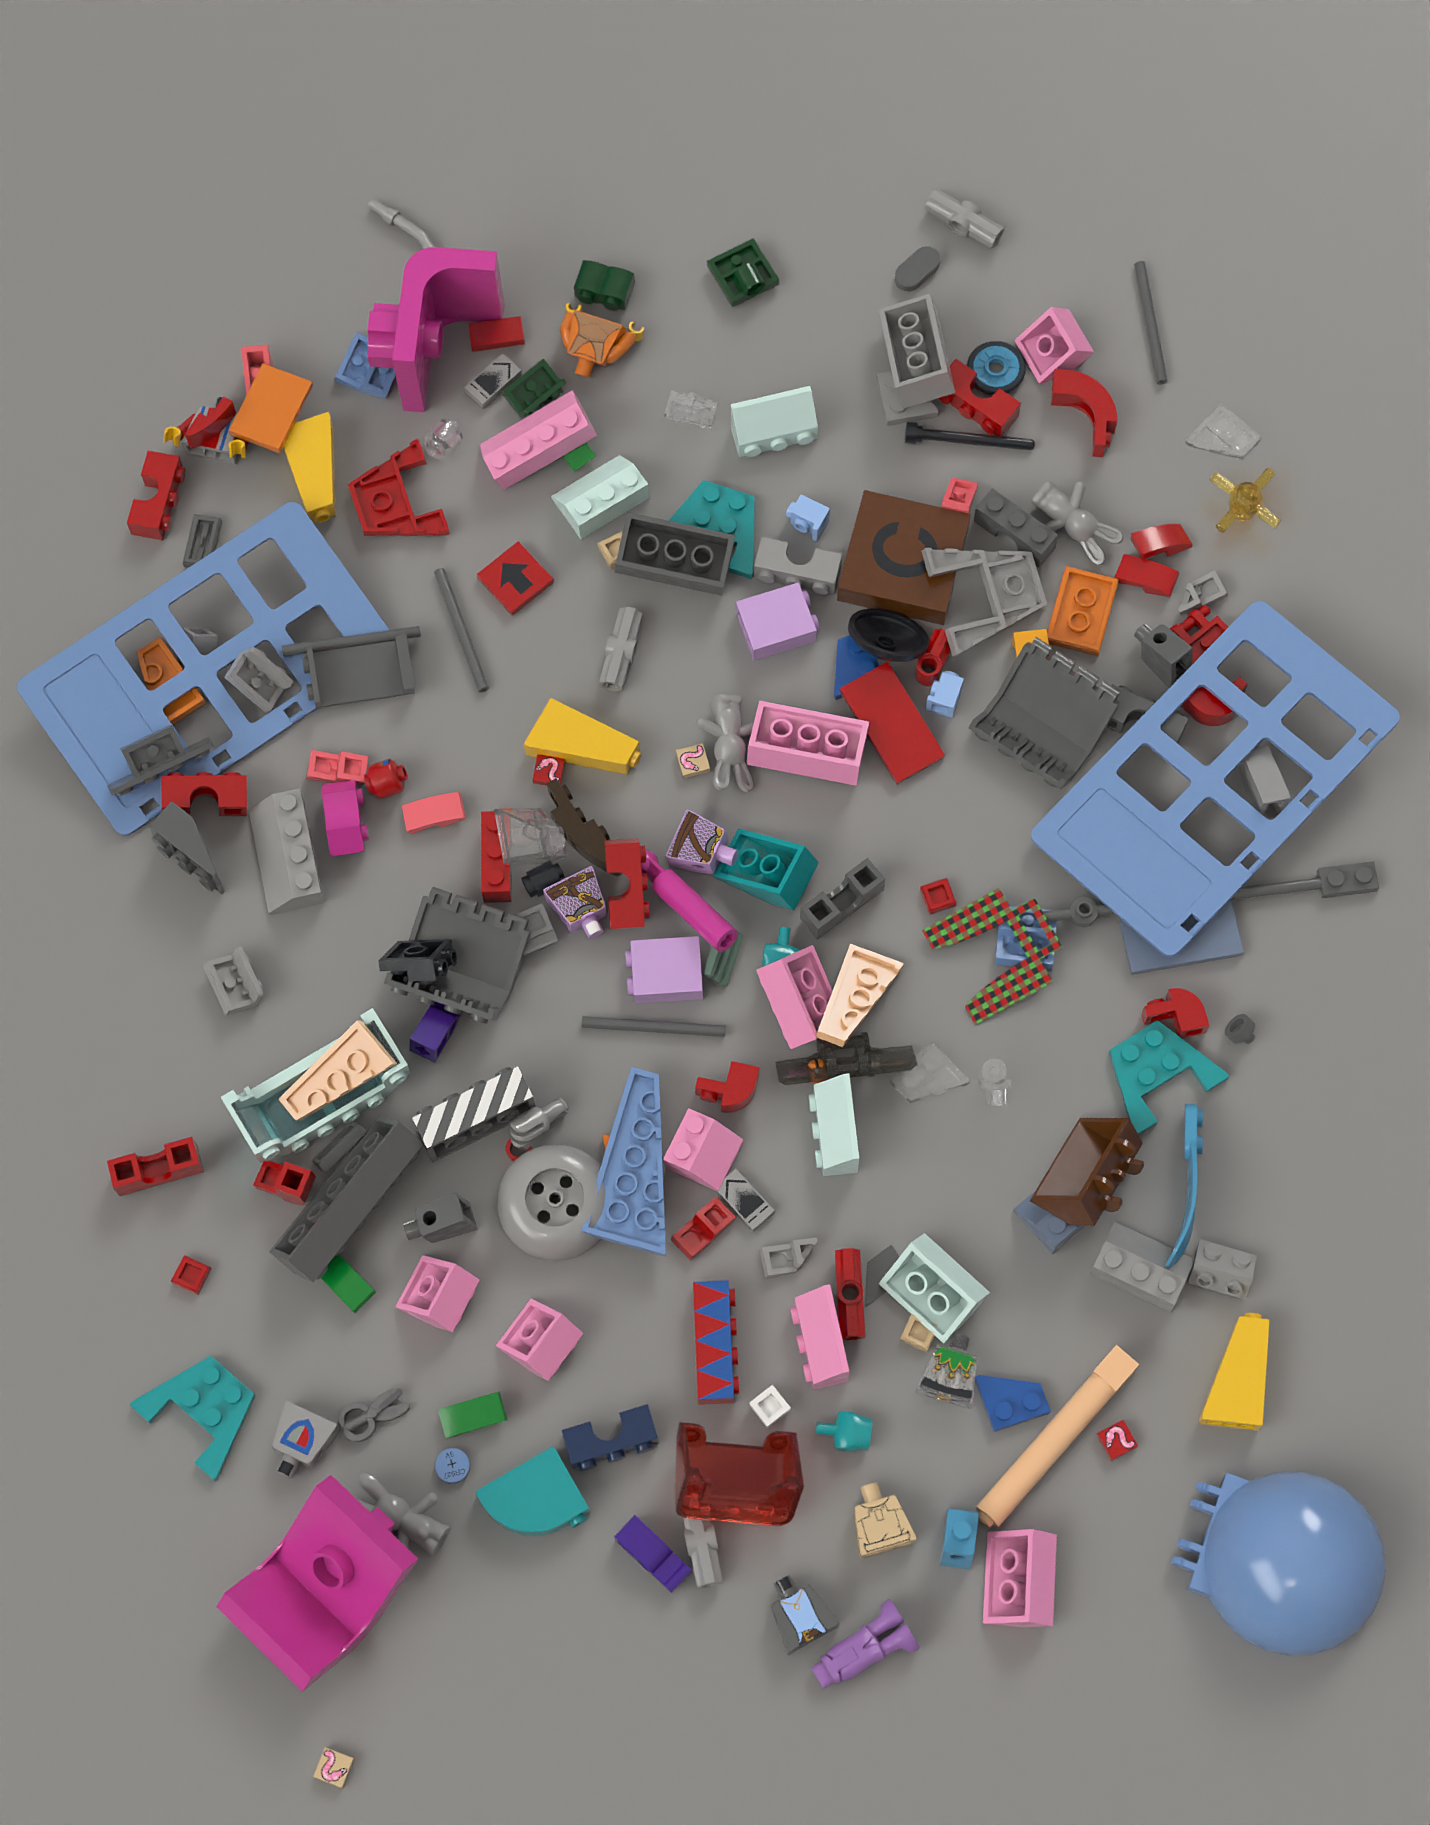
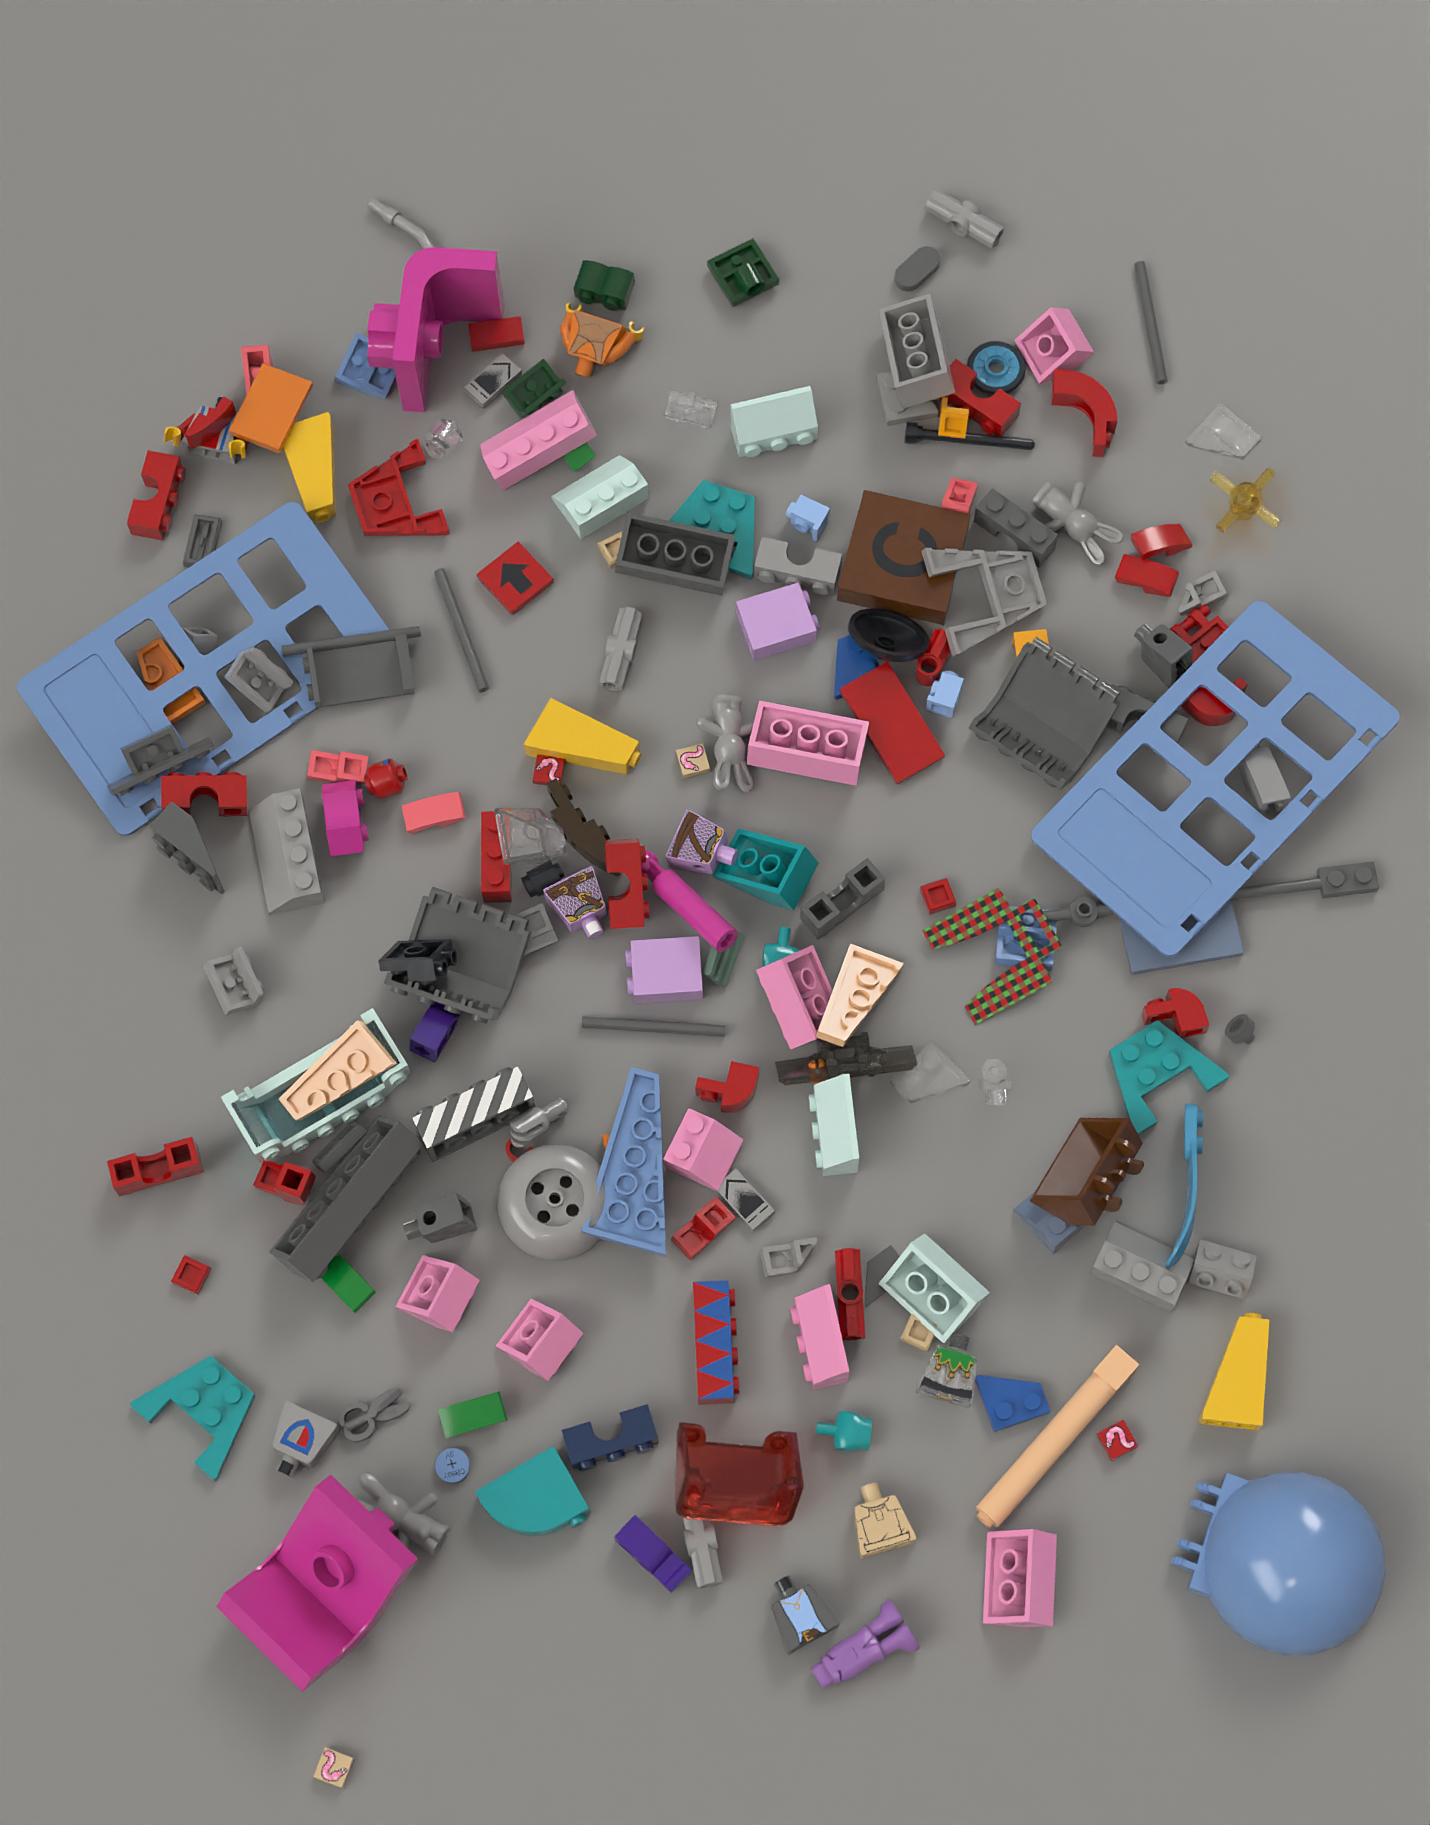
(769, 1406): white plate -> none
(952, 420): none -> light orange panel
(959, 1538): dark azure torso -> none
(1082, 610): orange tile -> none

